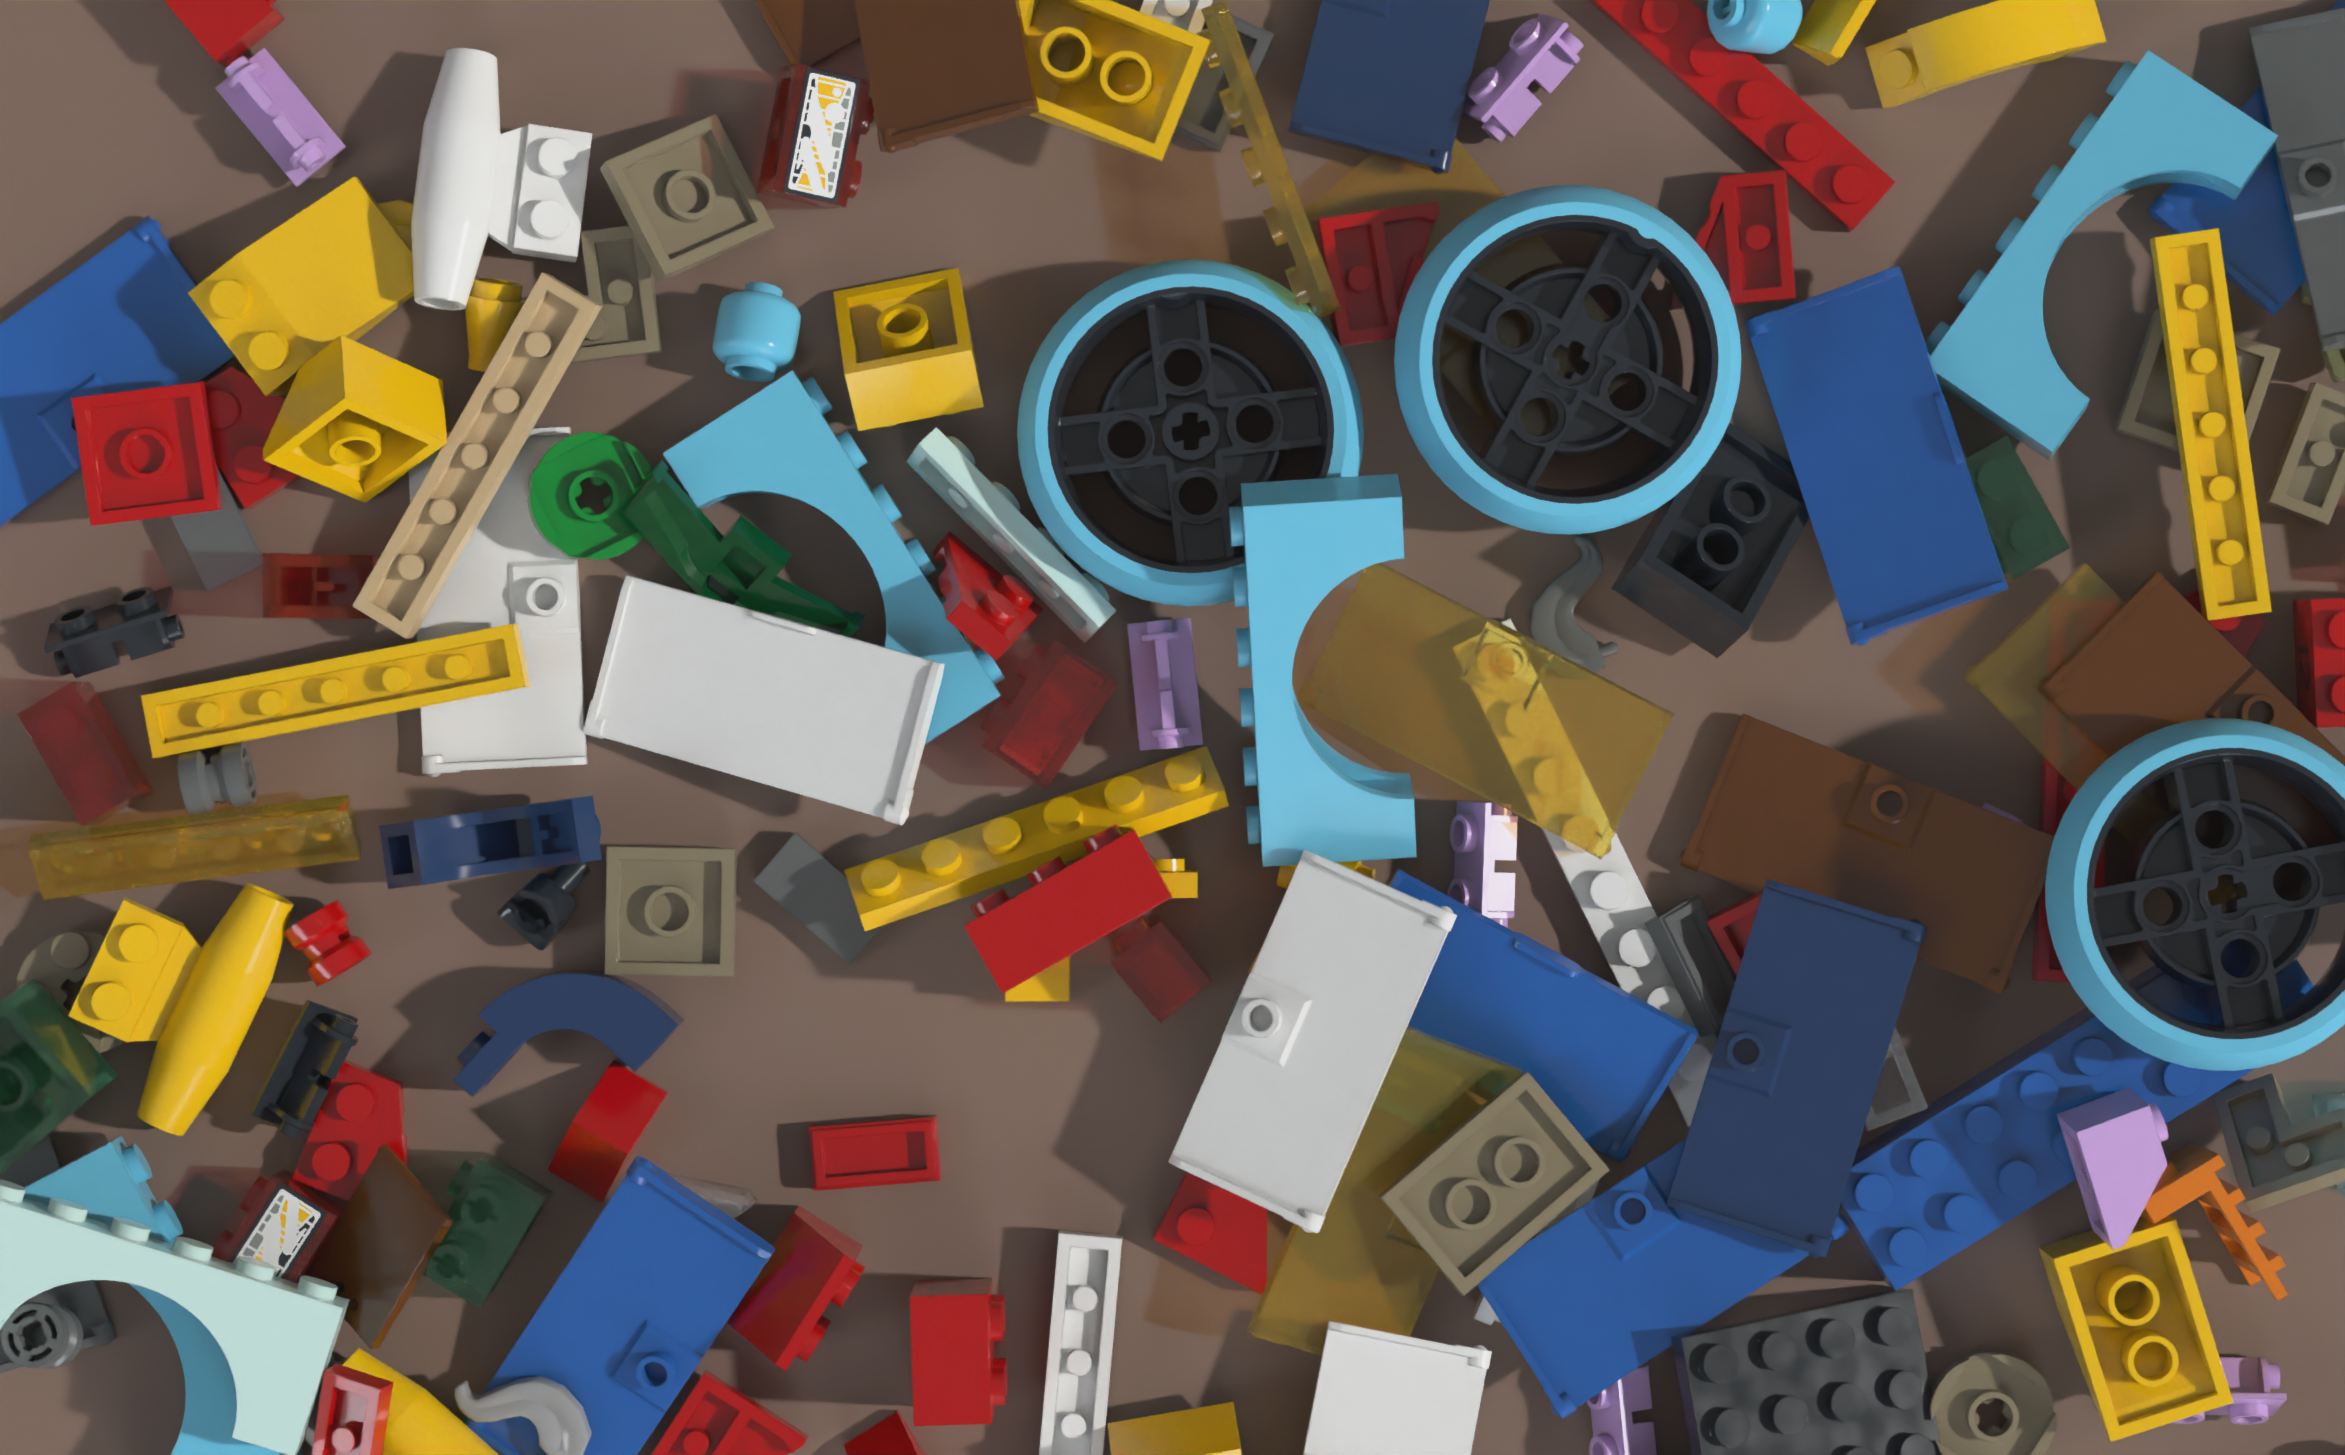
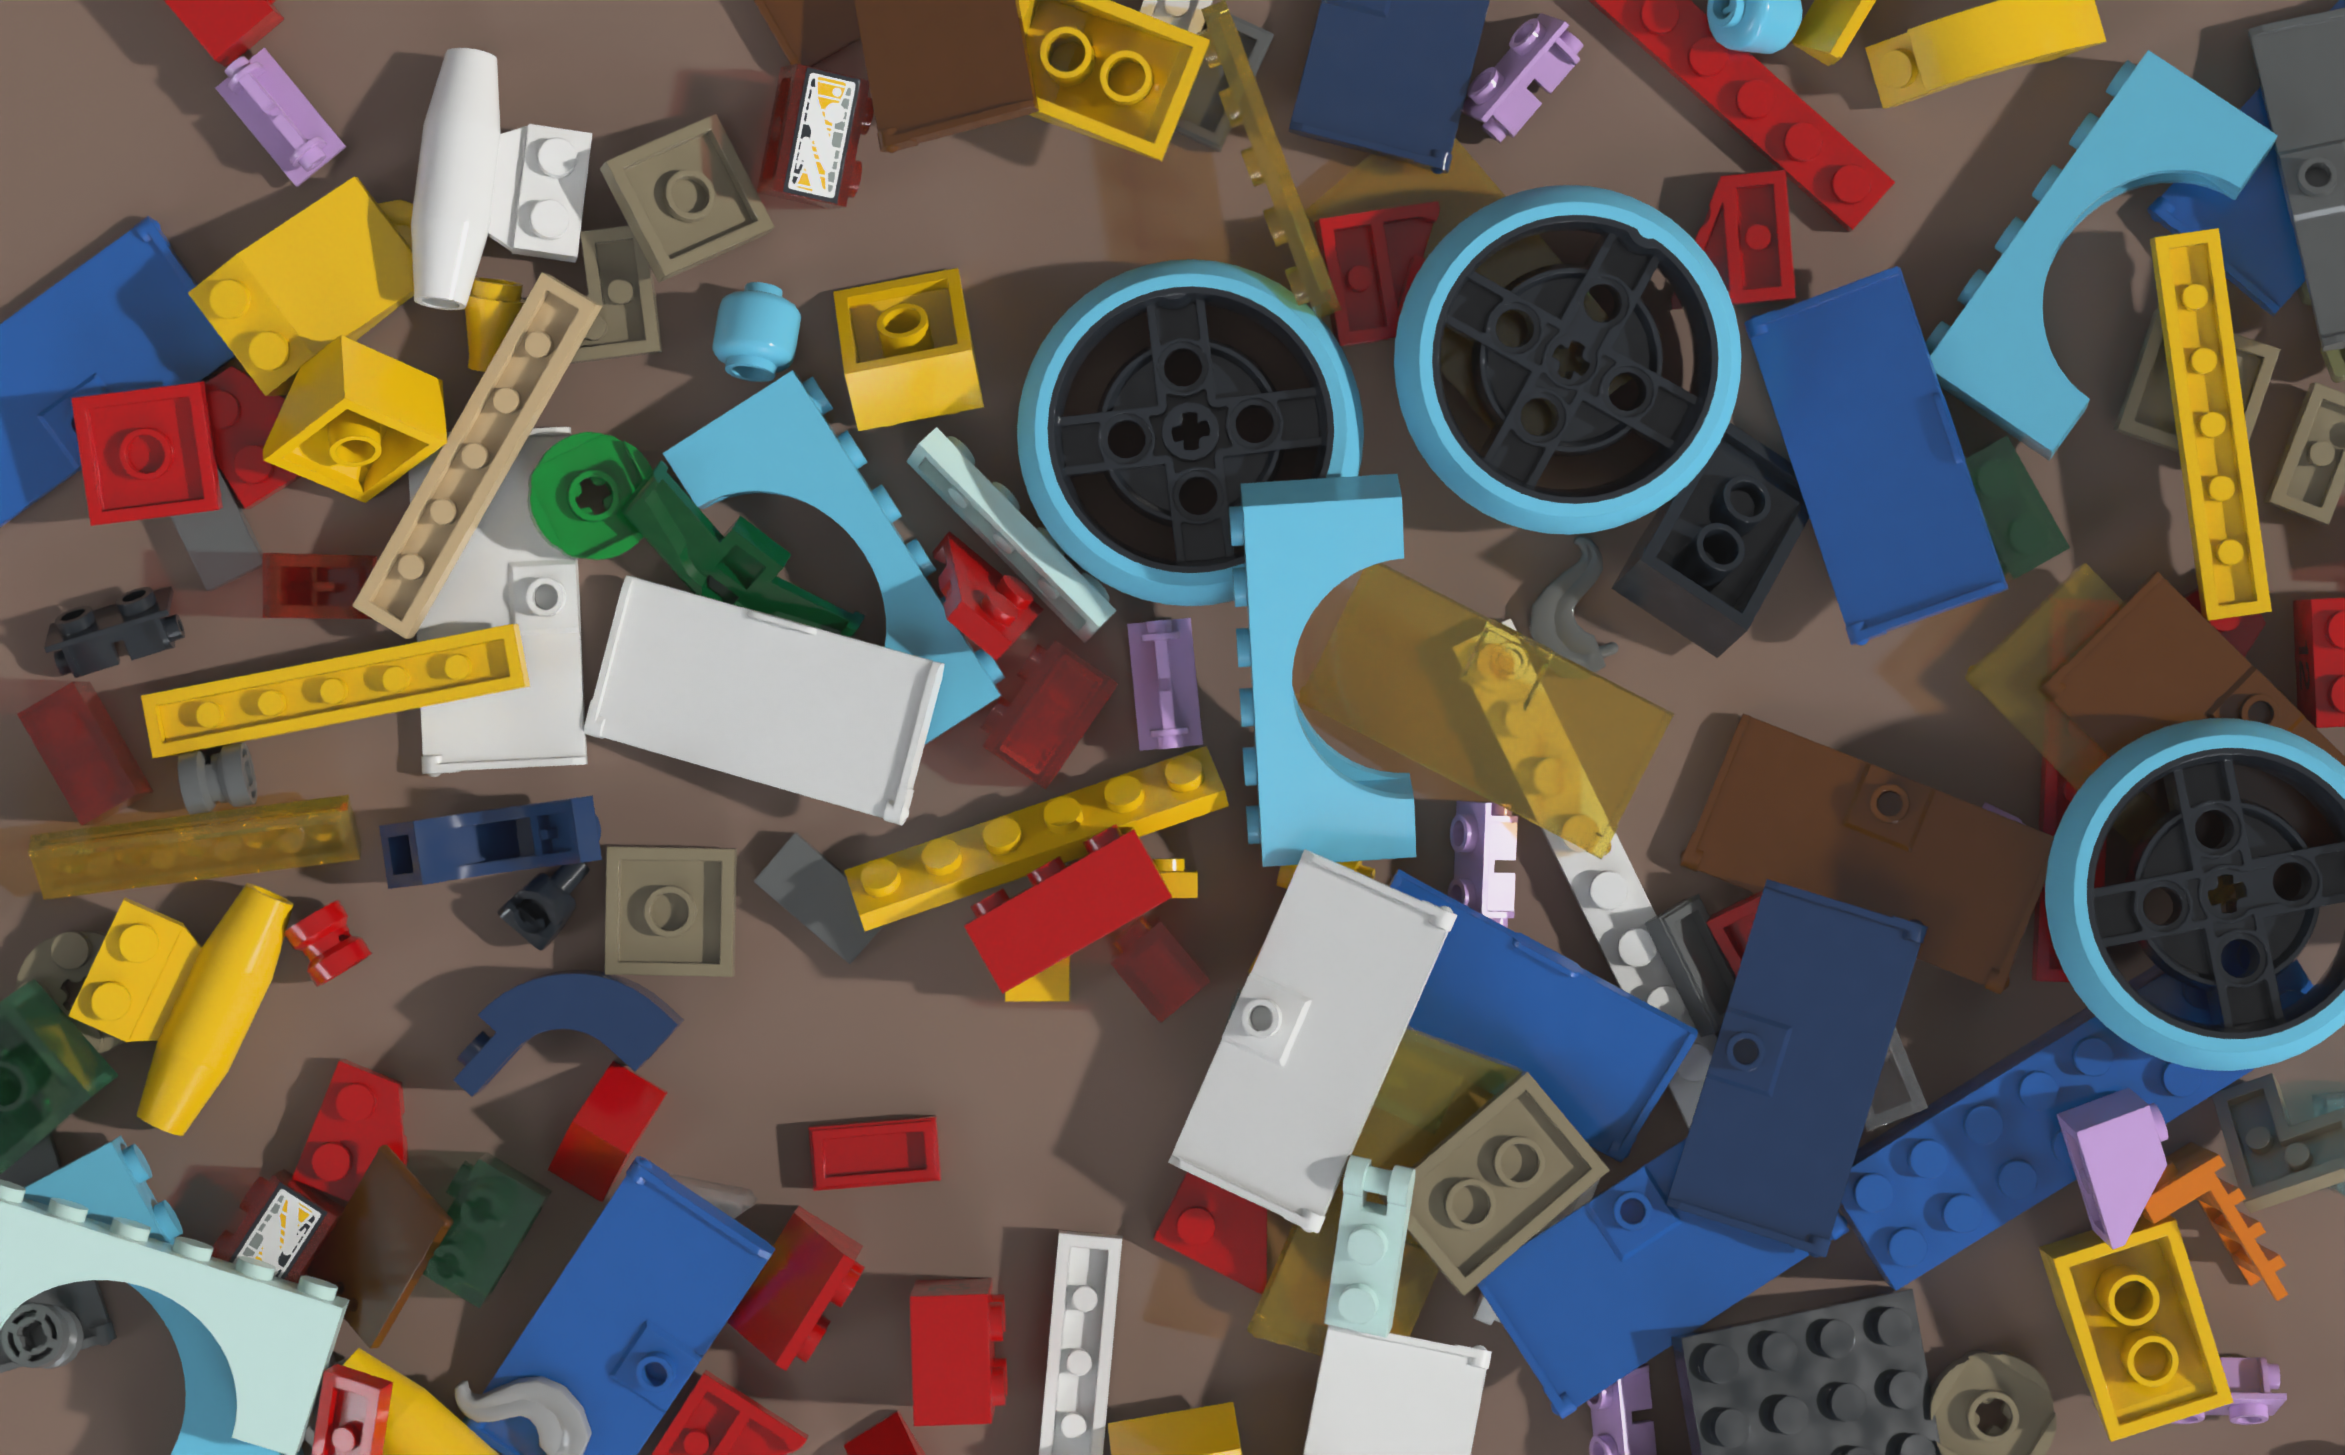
(307, 1059): black hinge -> none
(1369, 1247): none -> light aqua plate

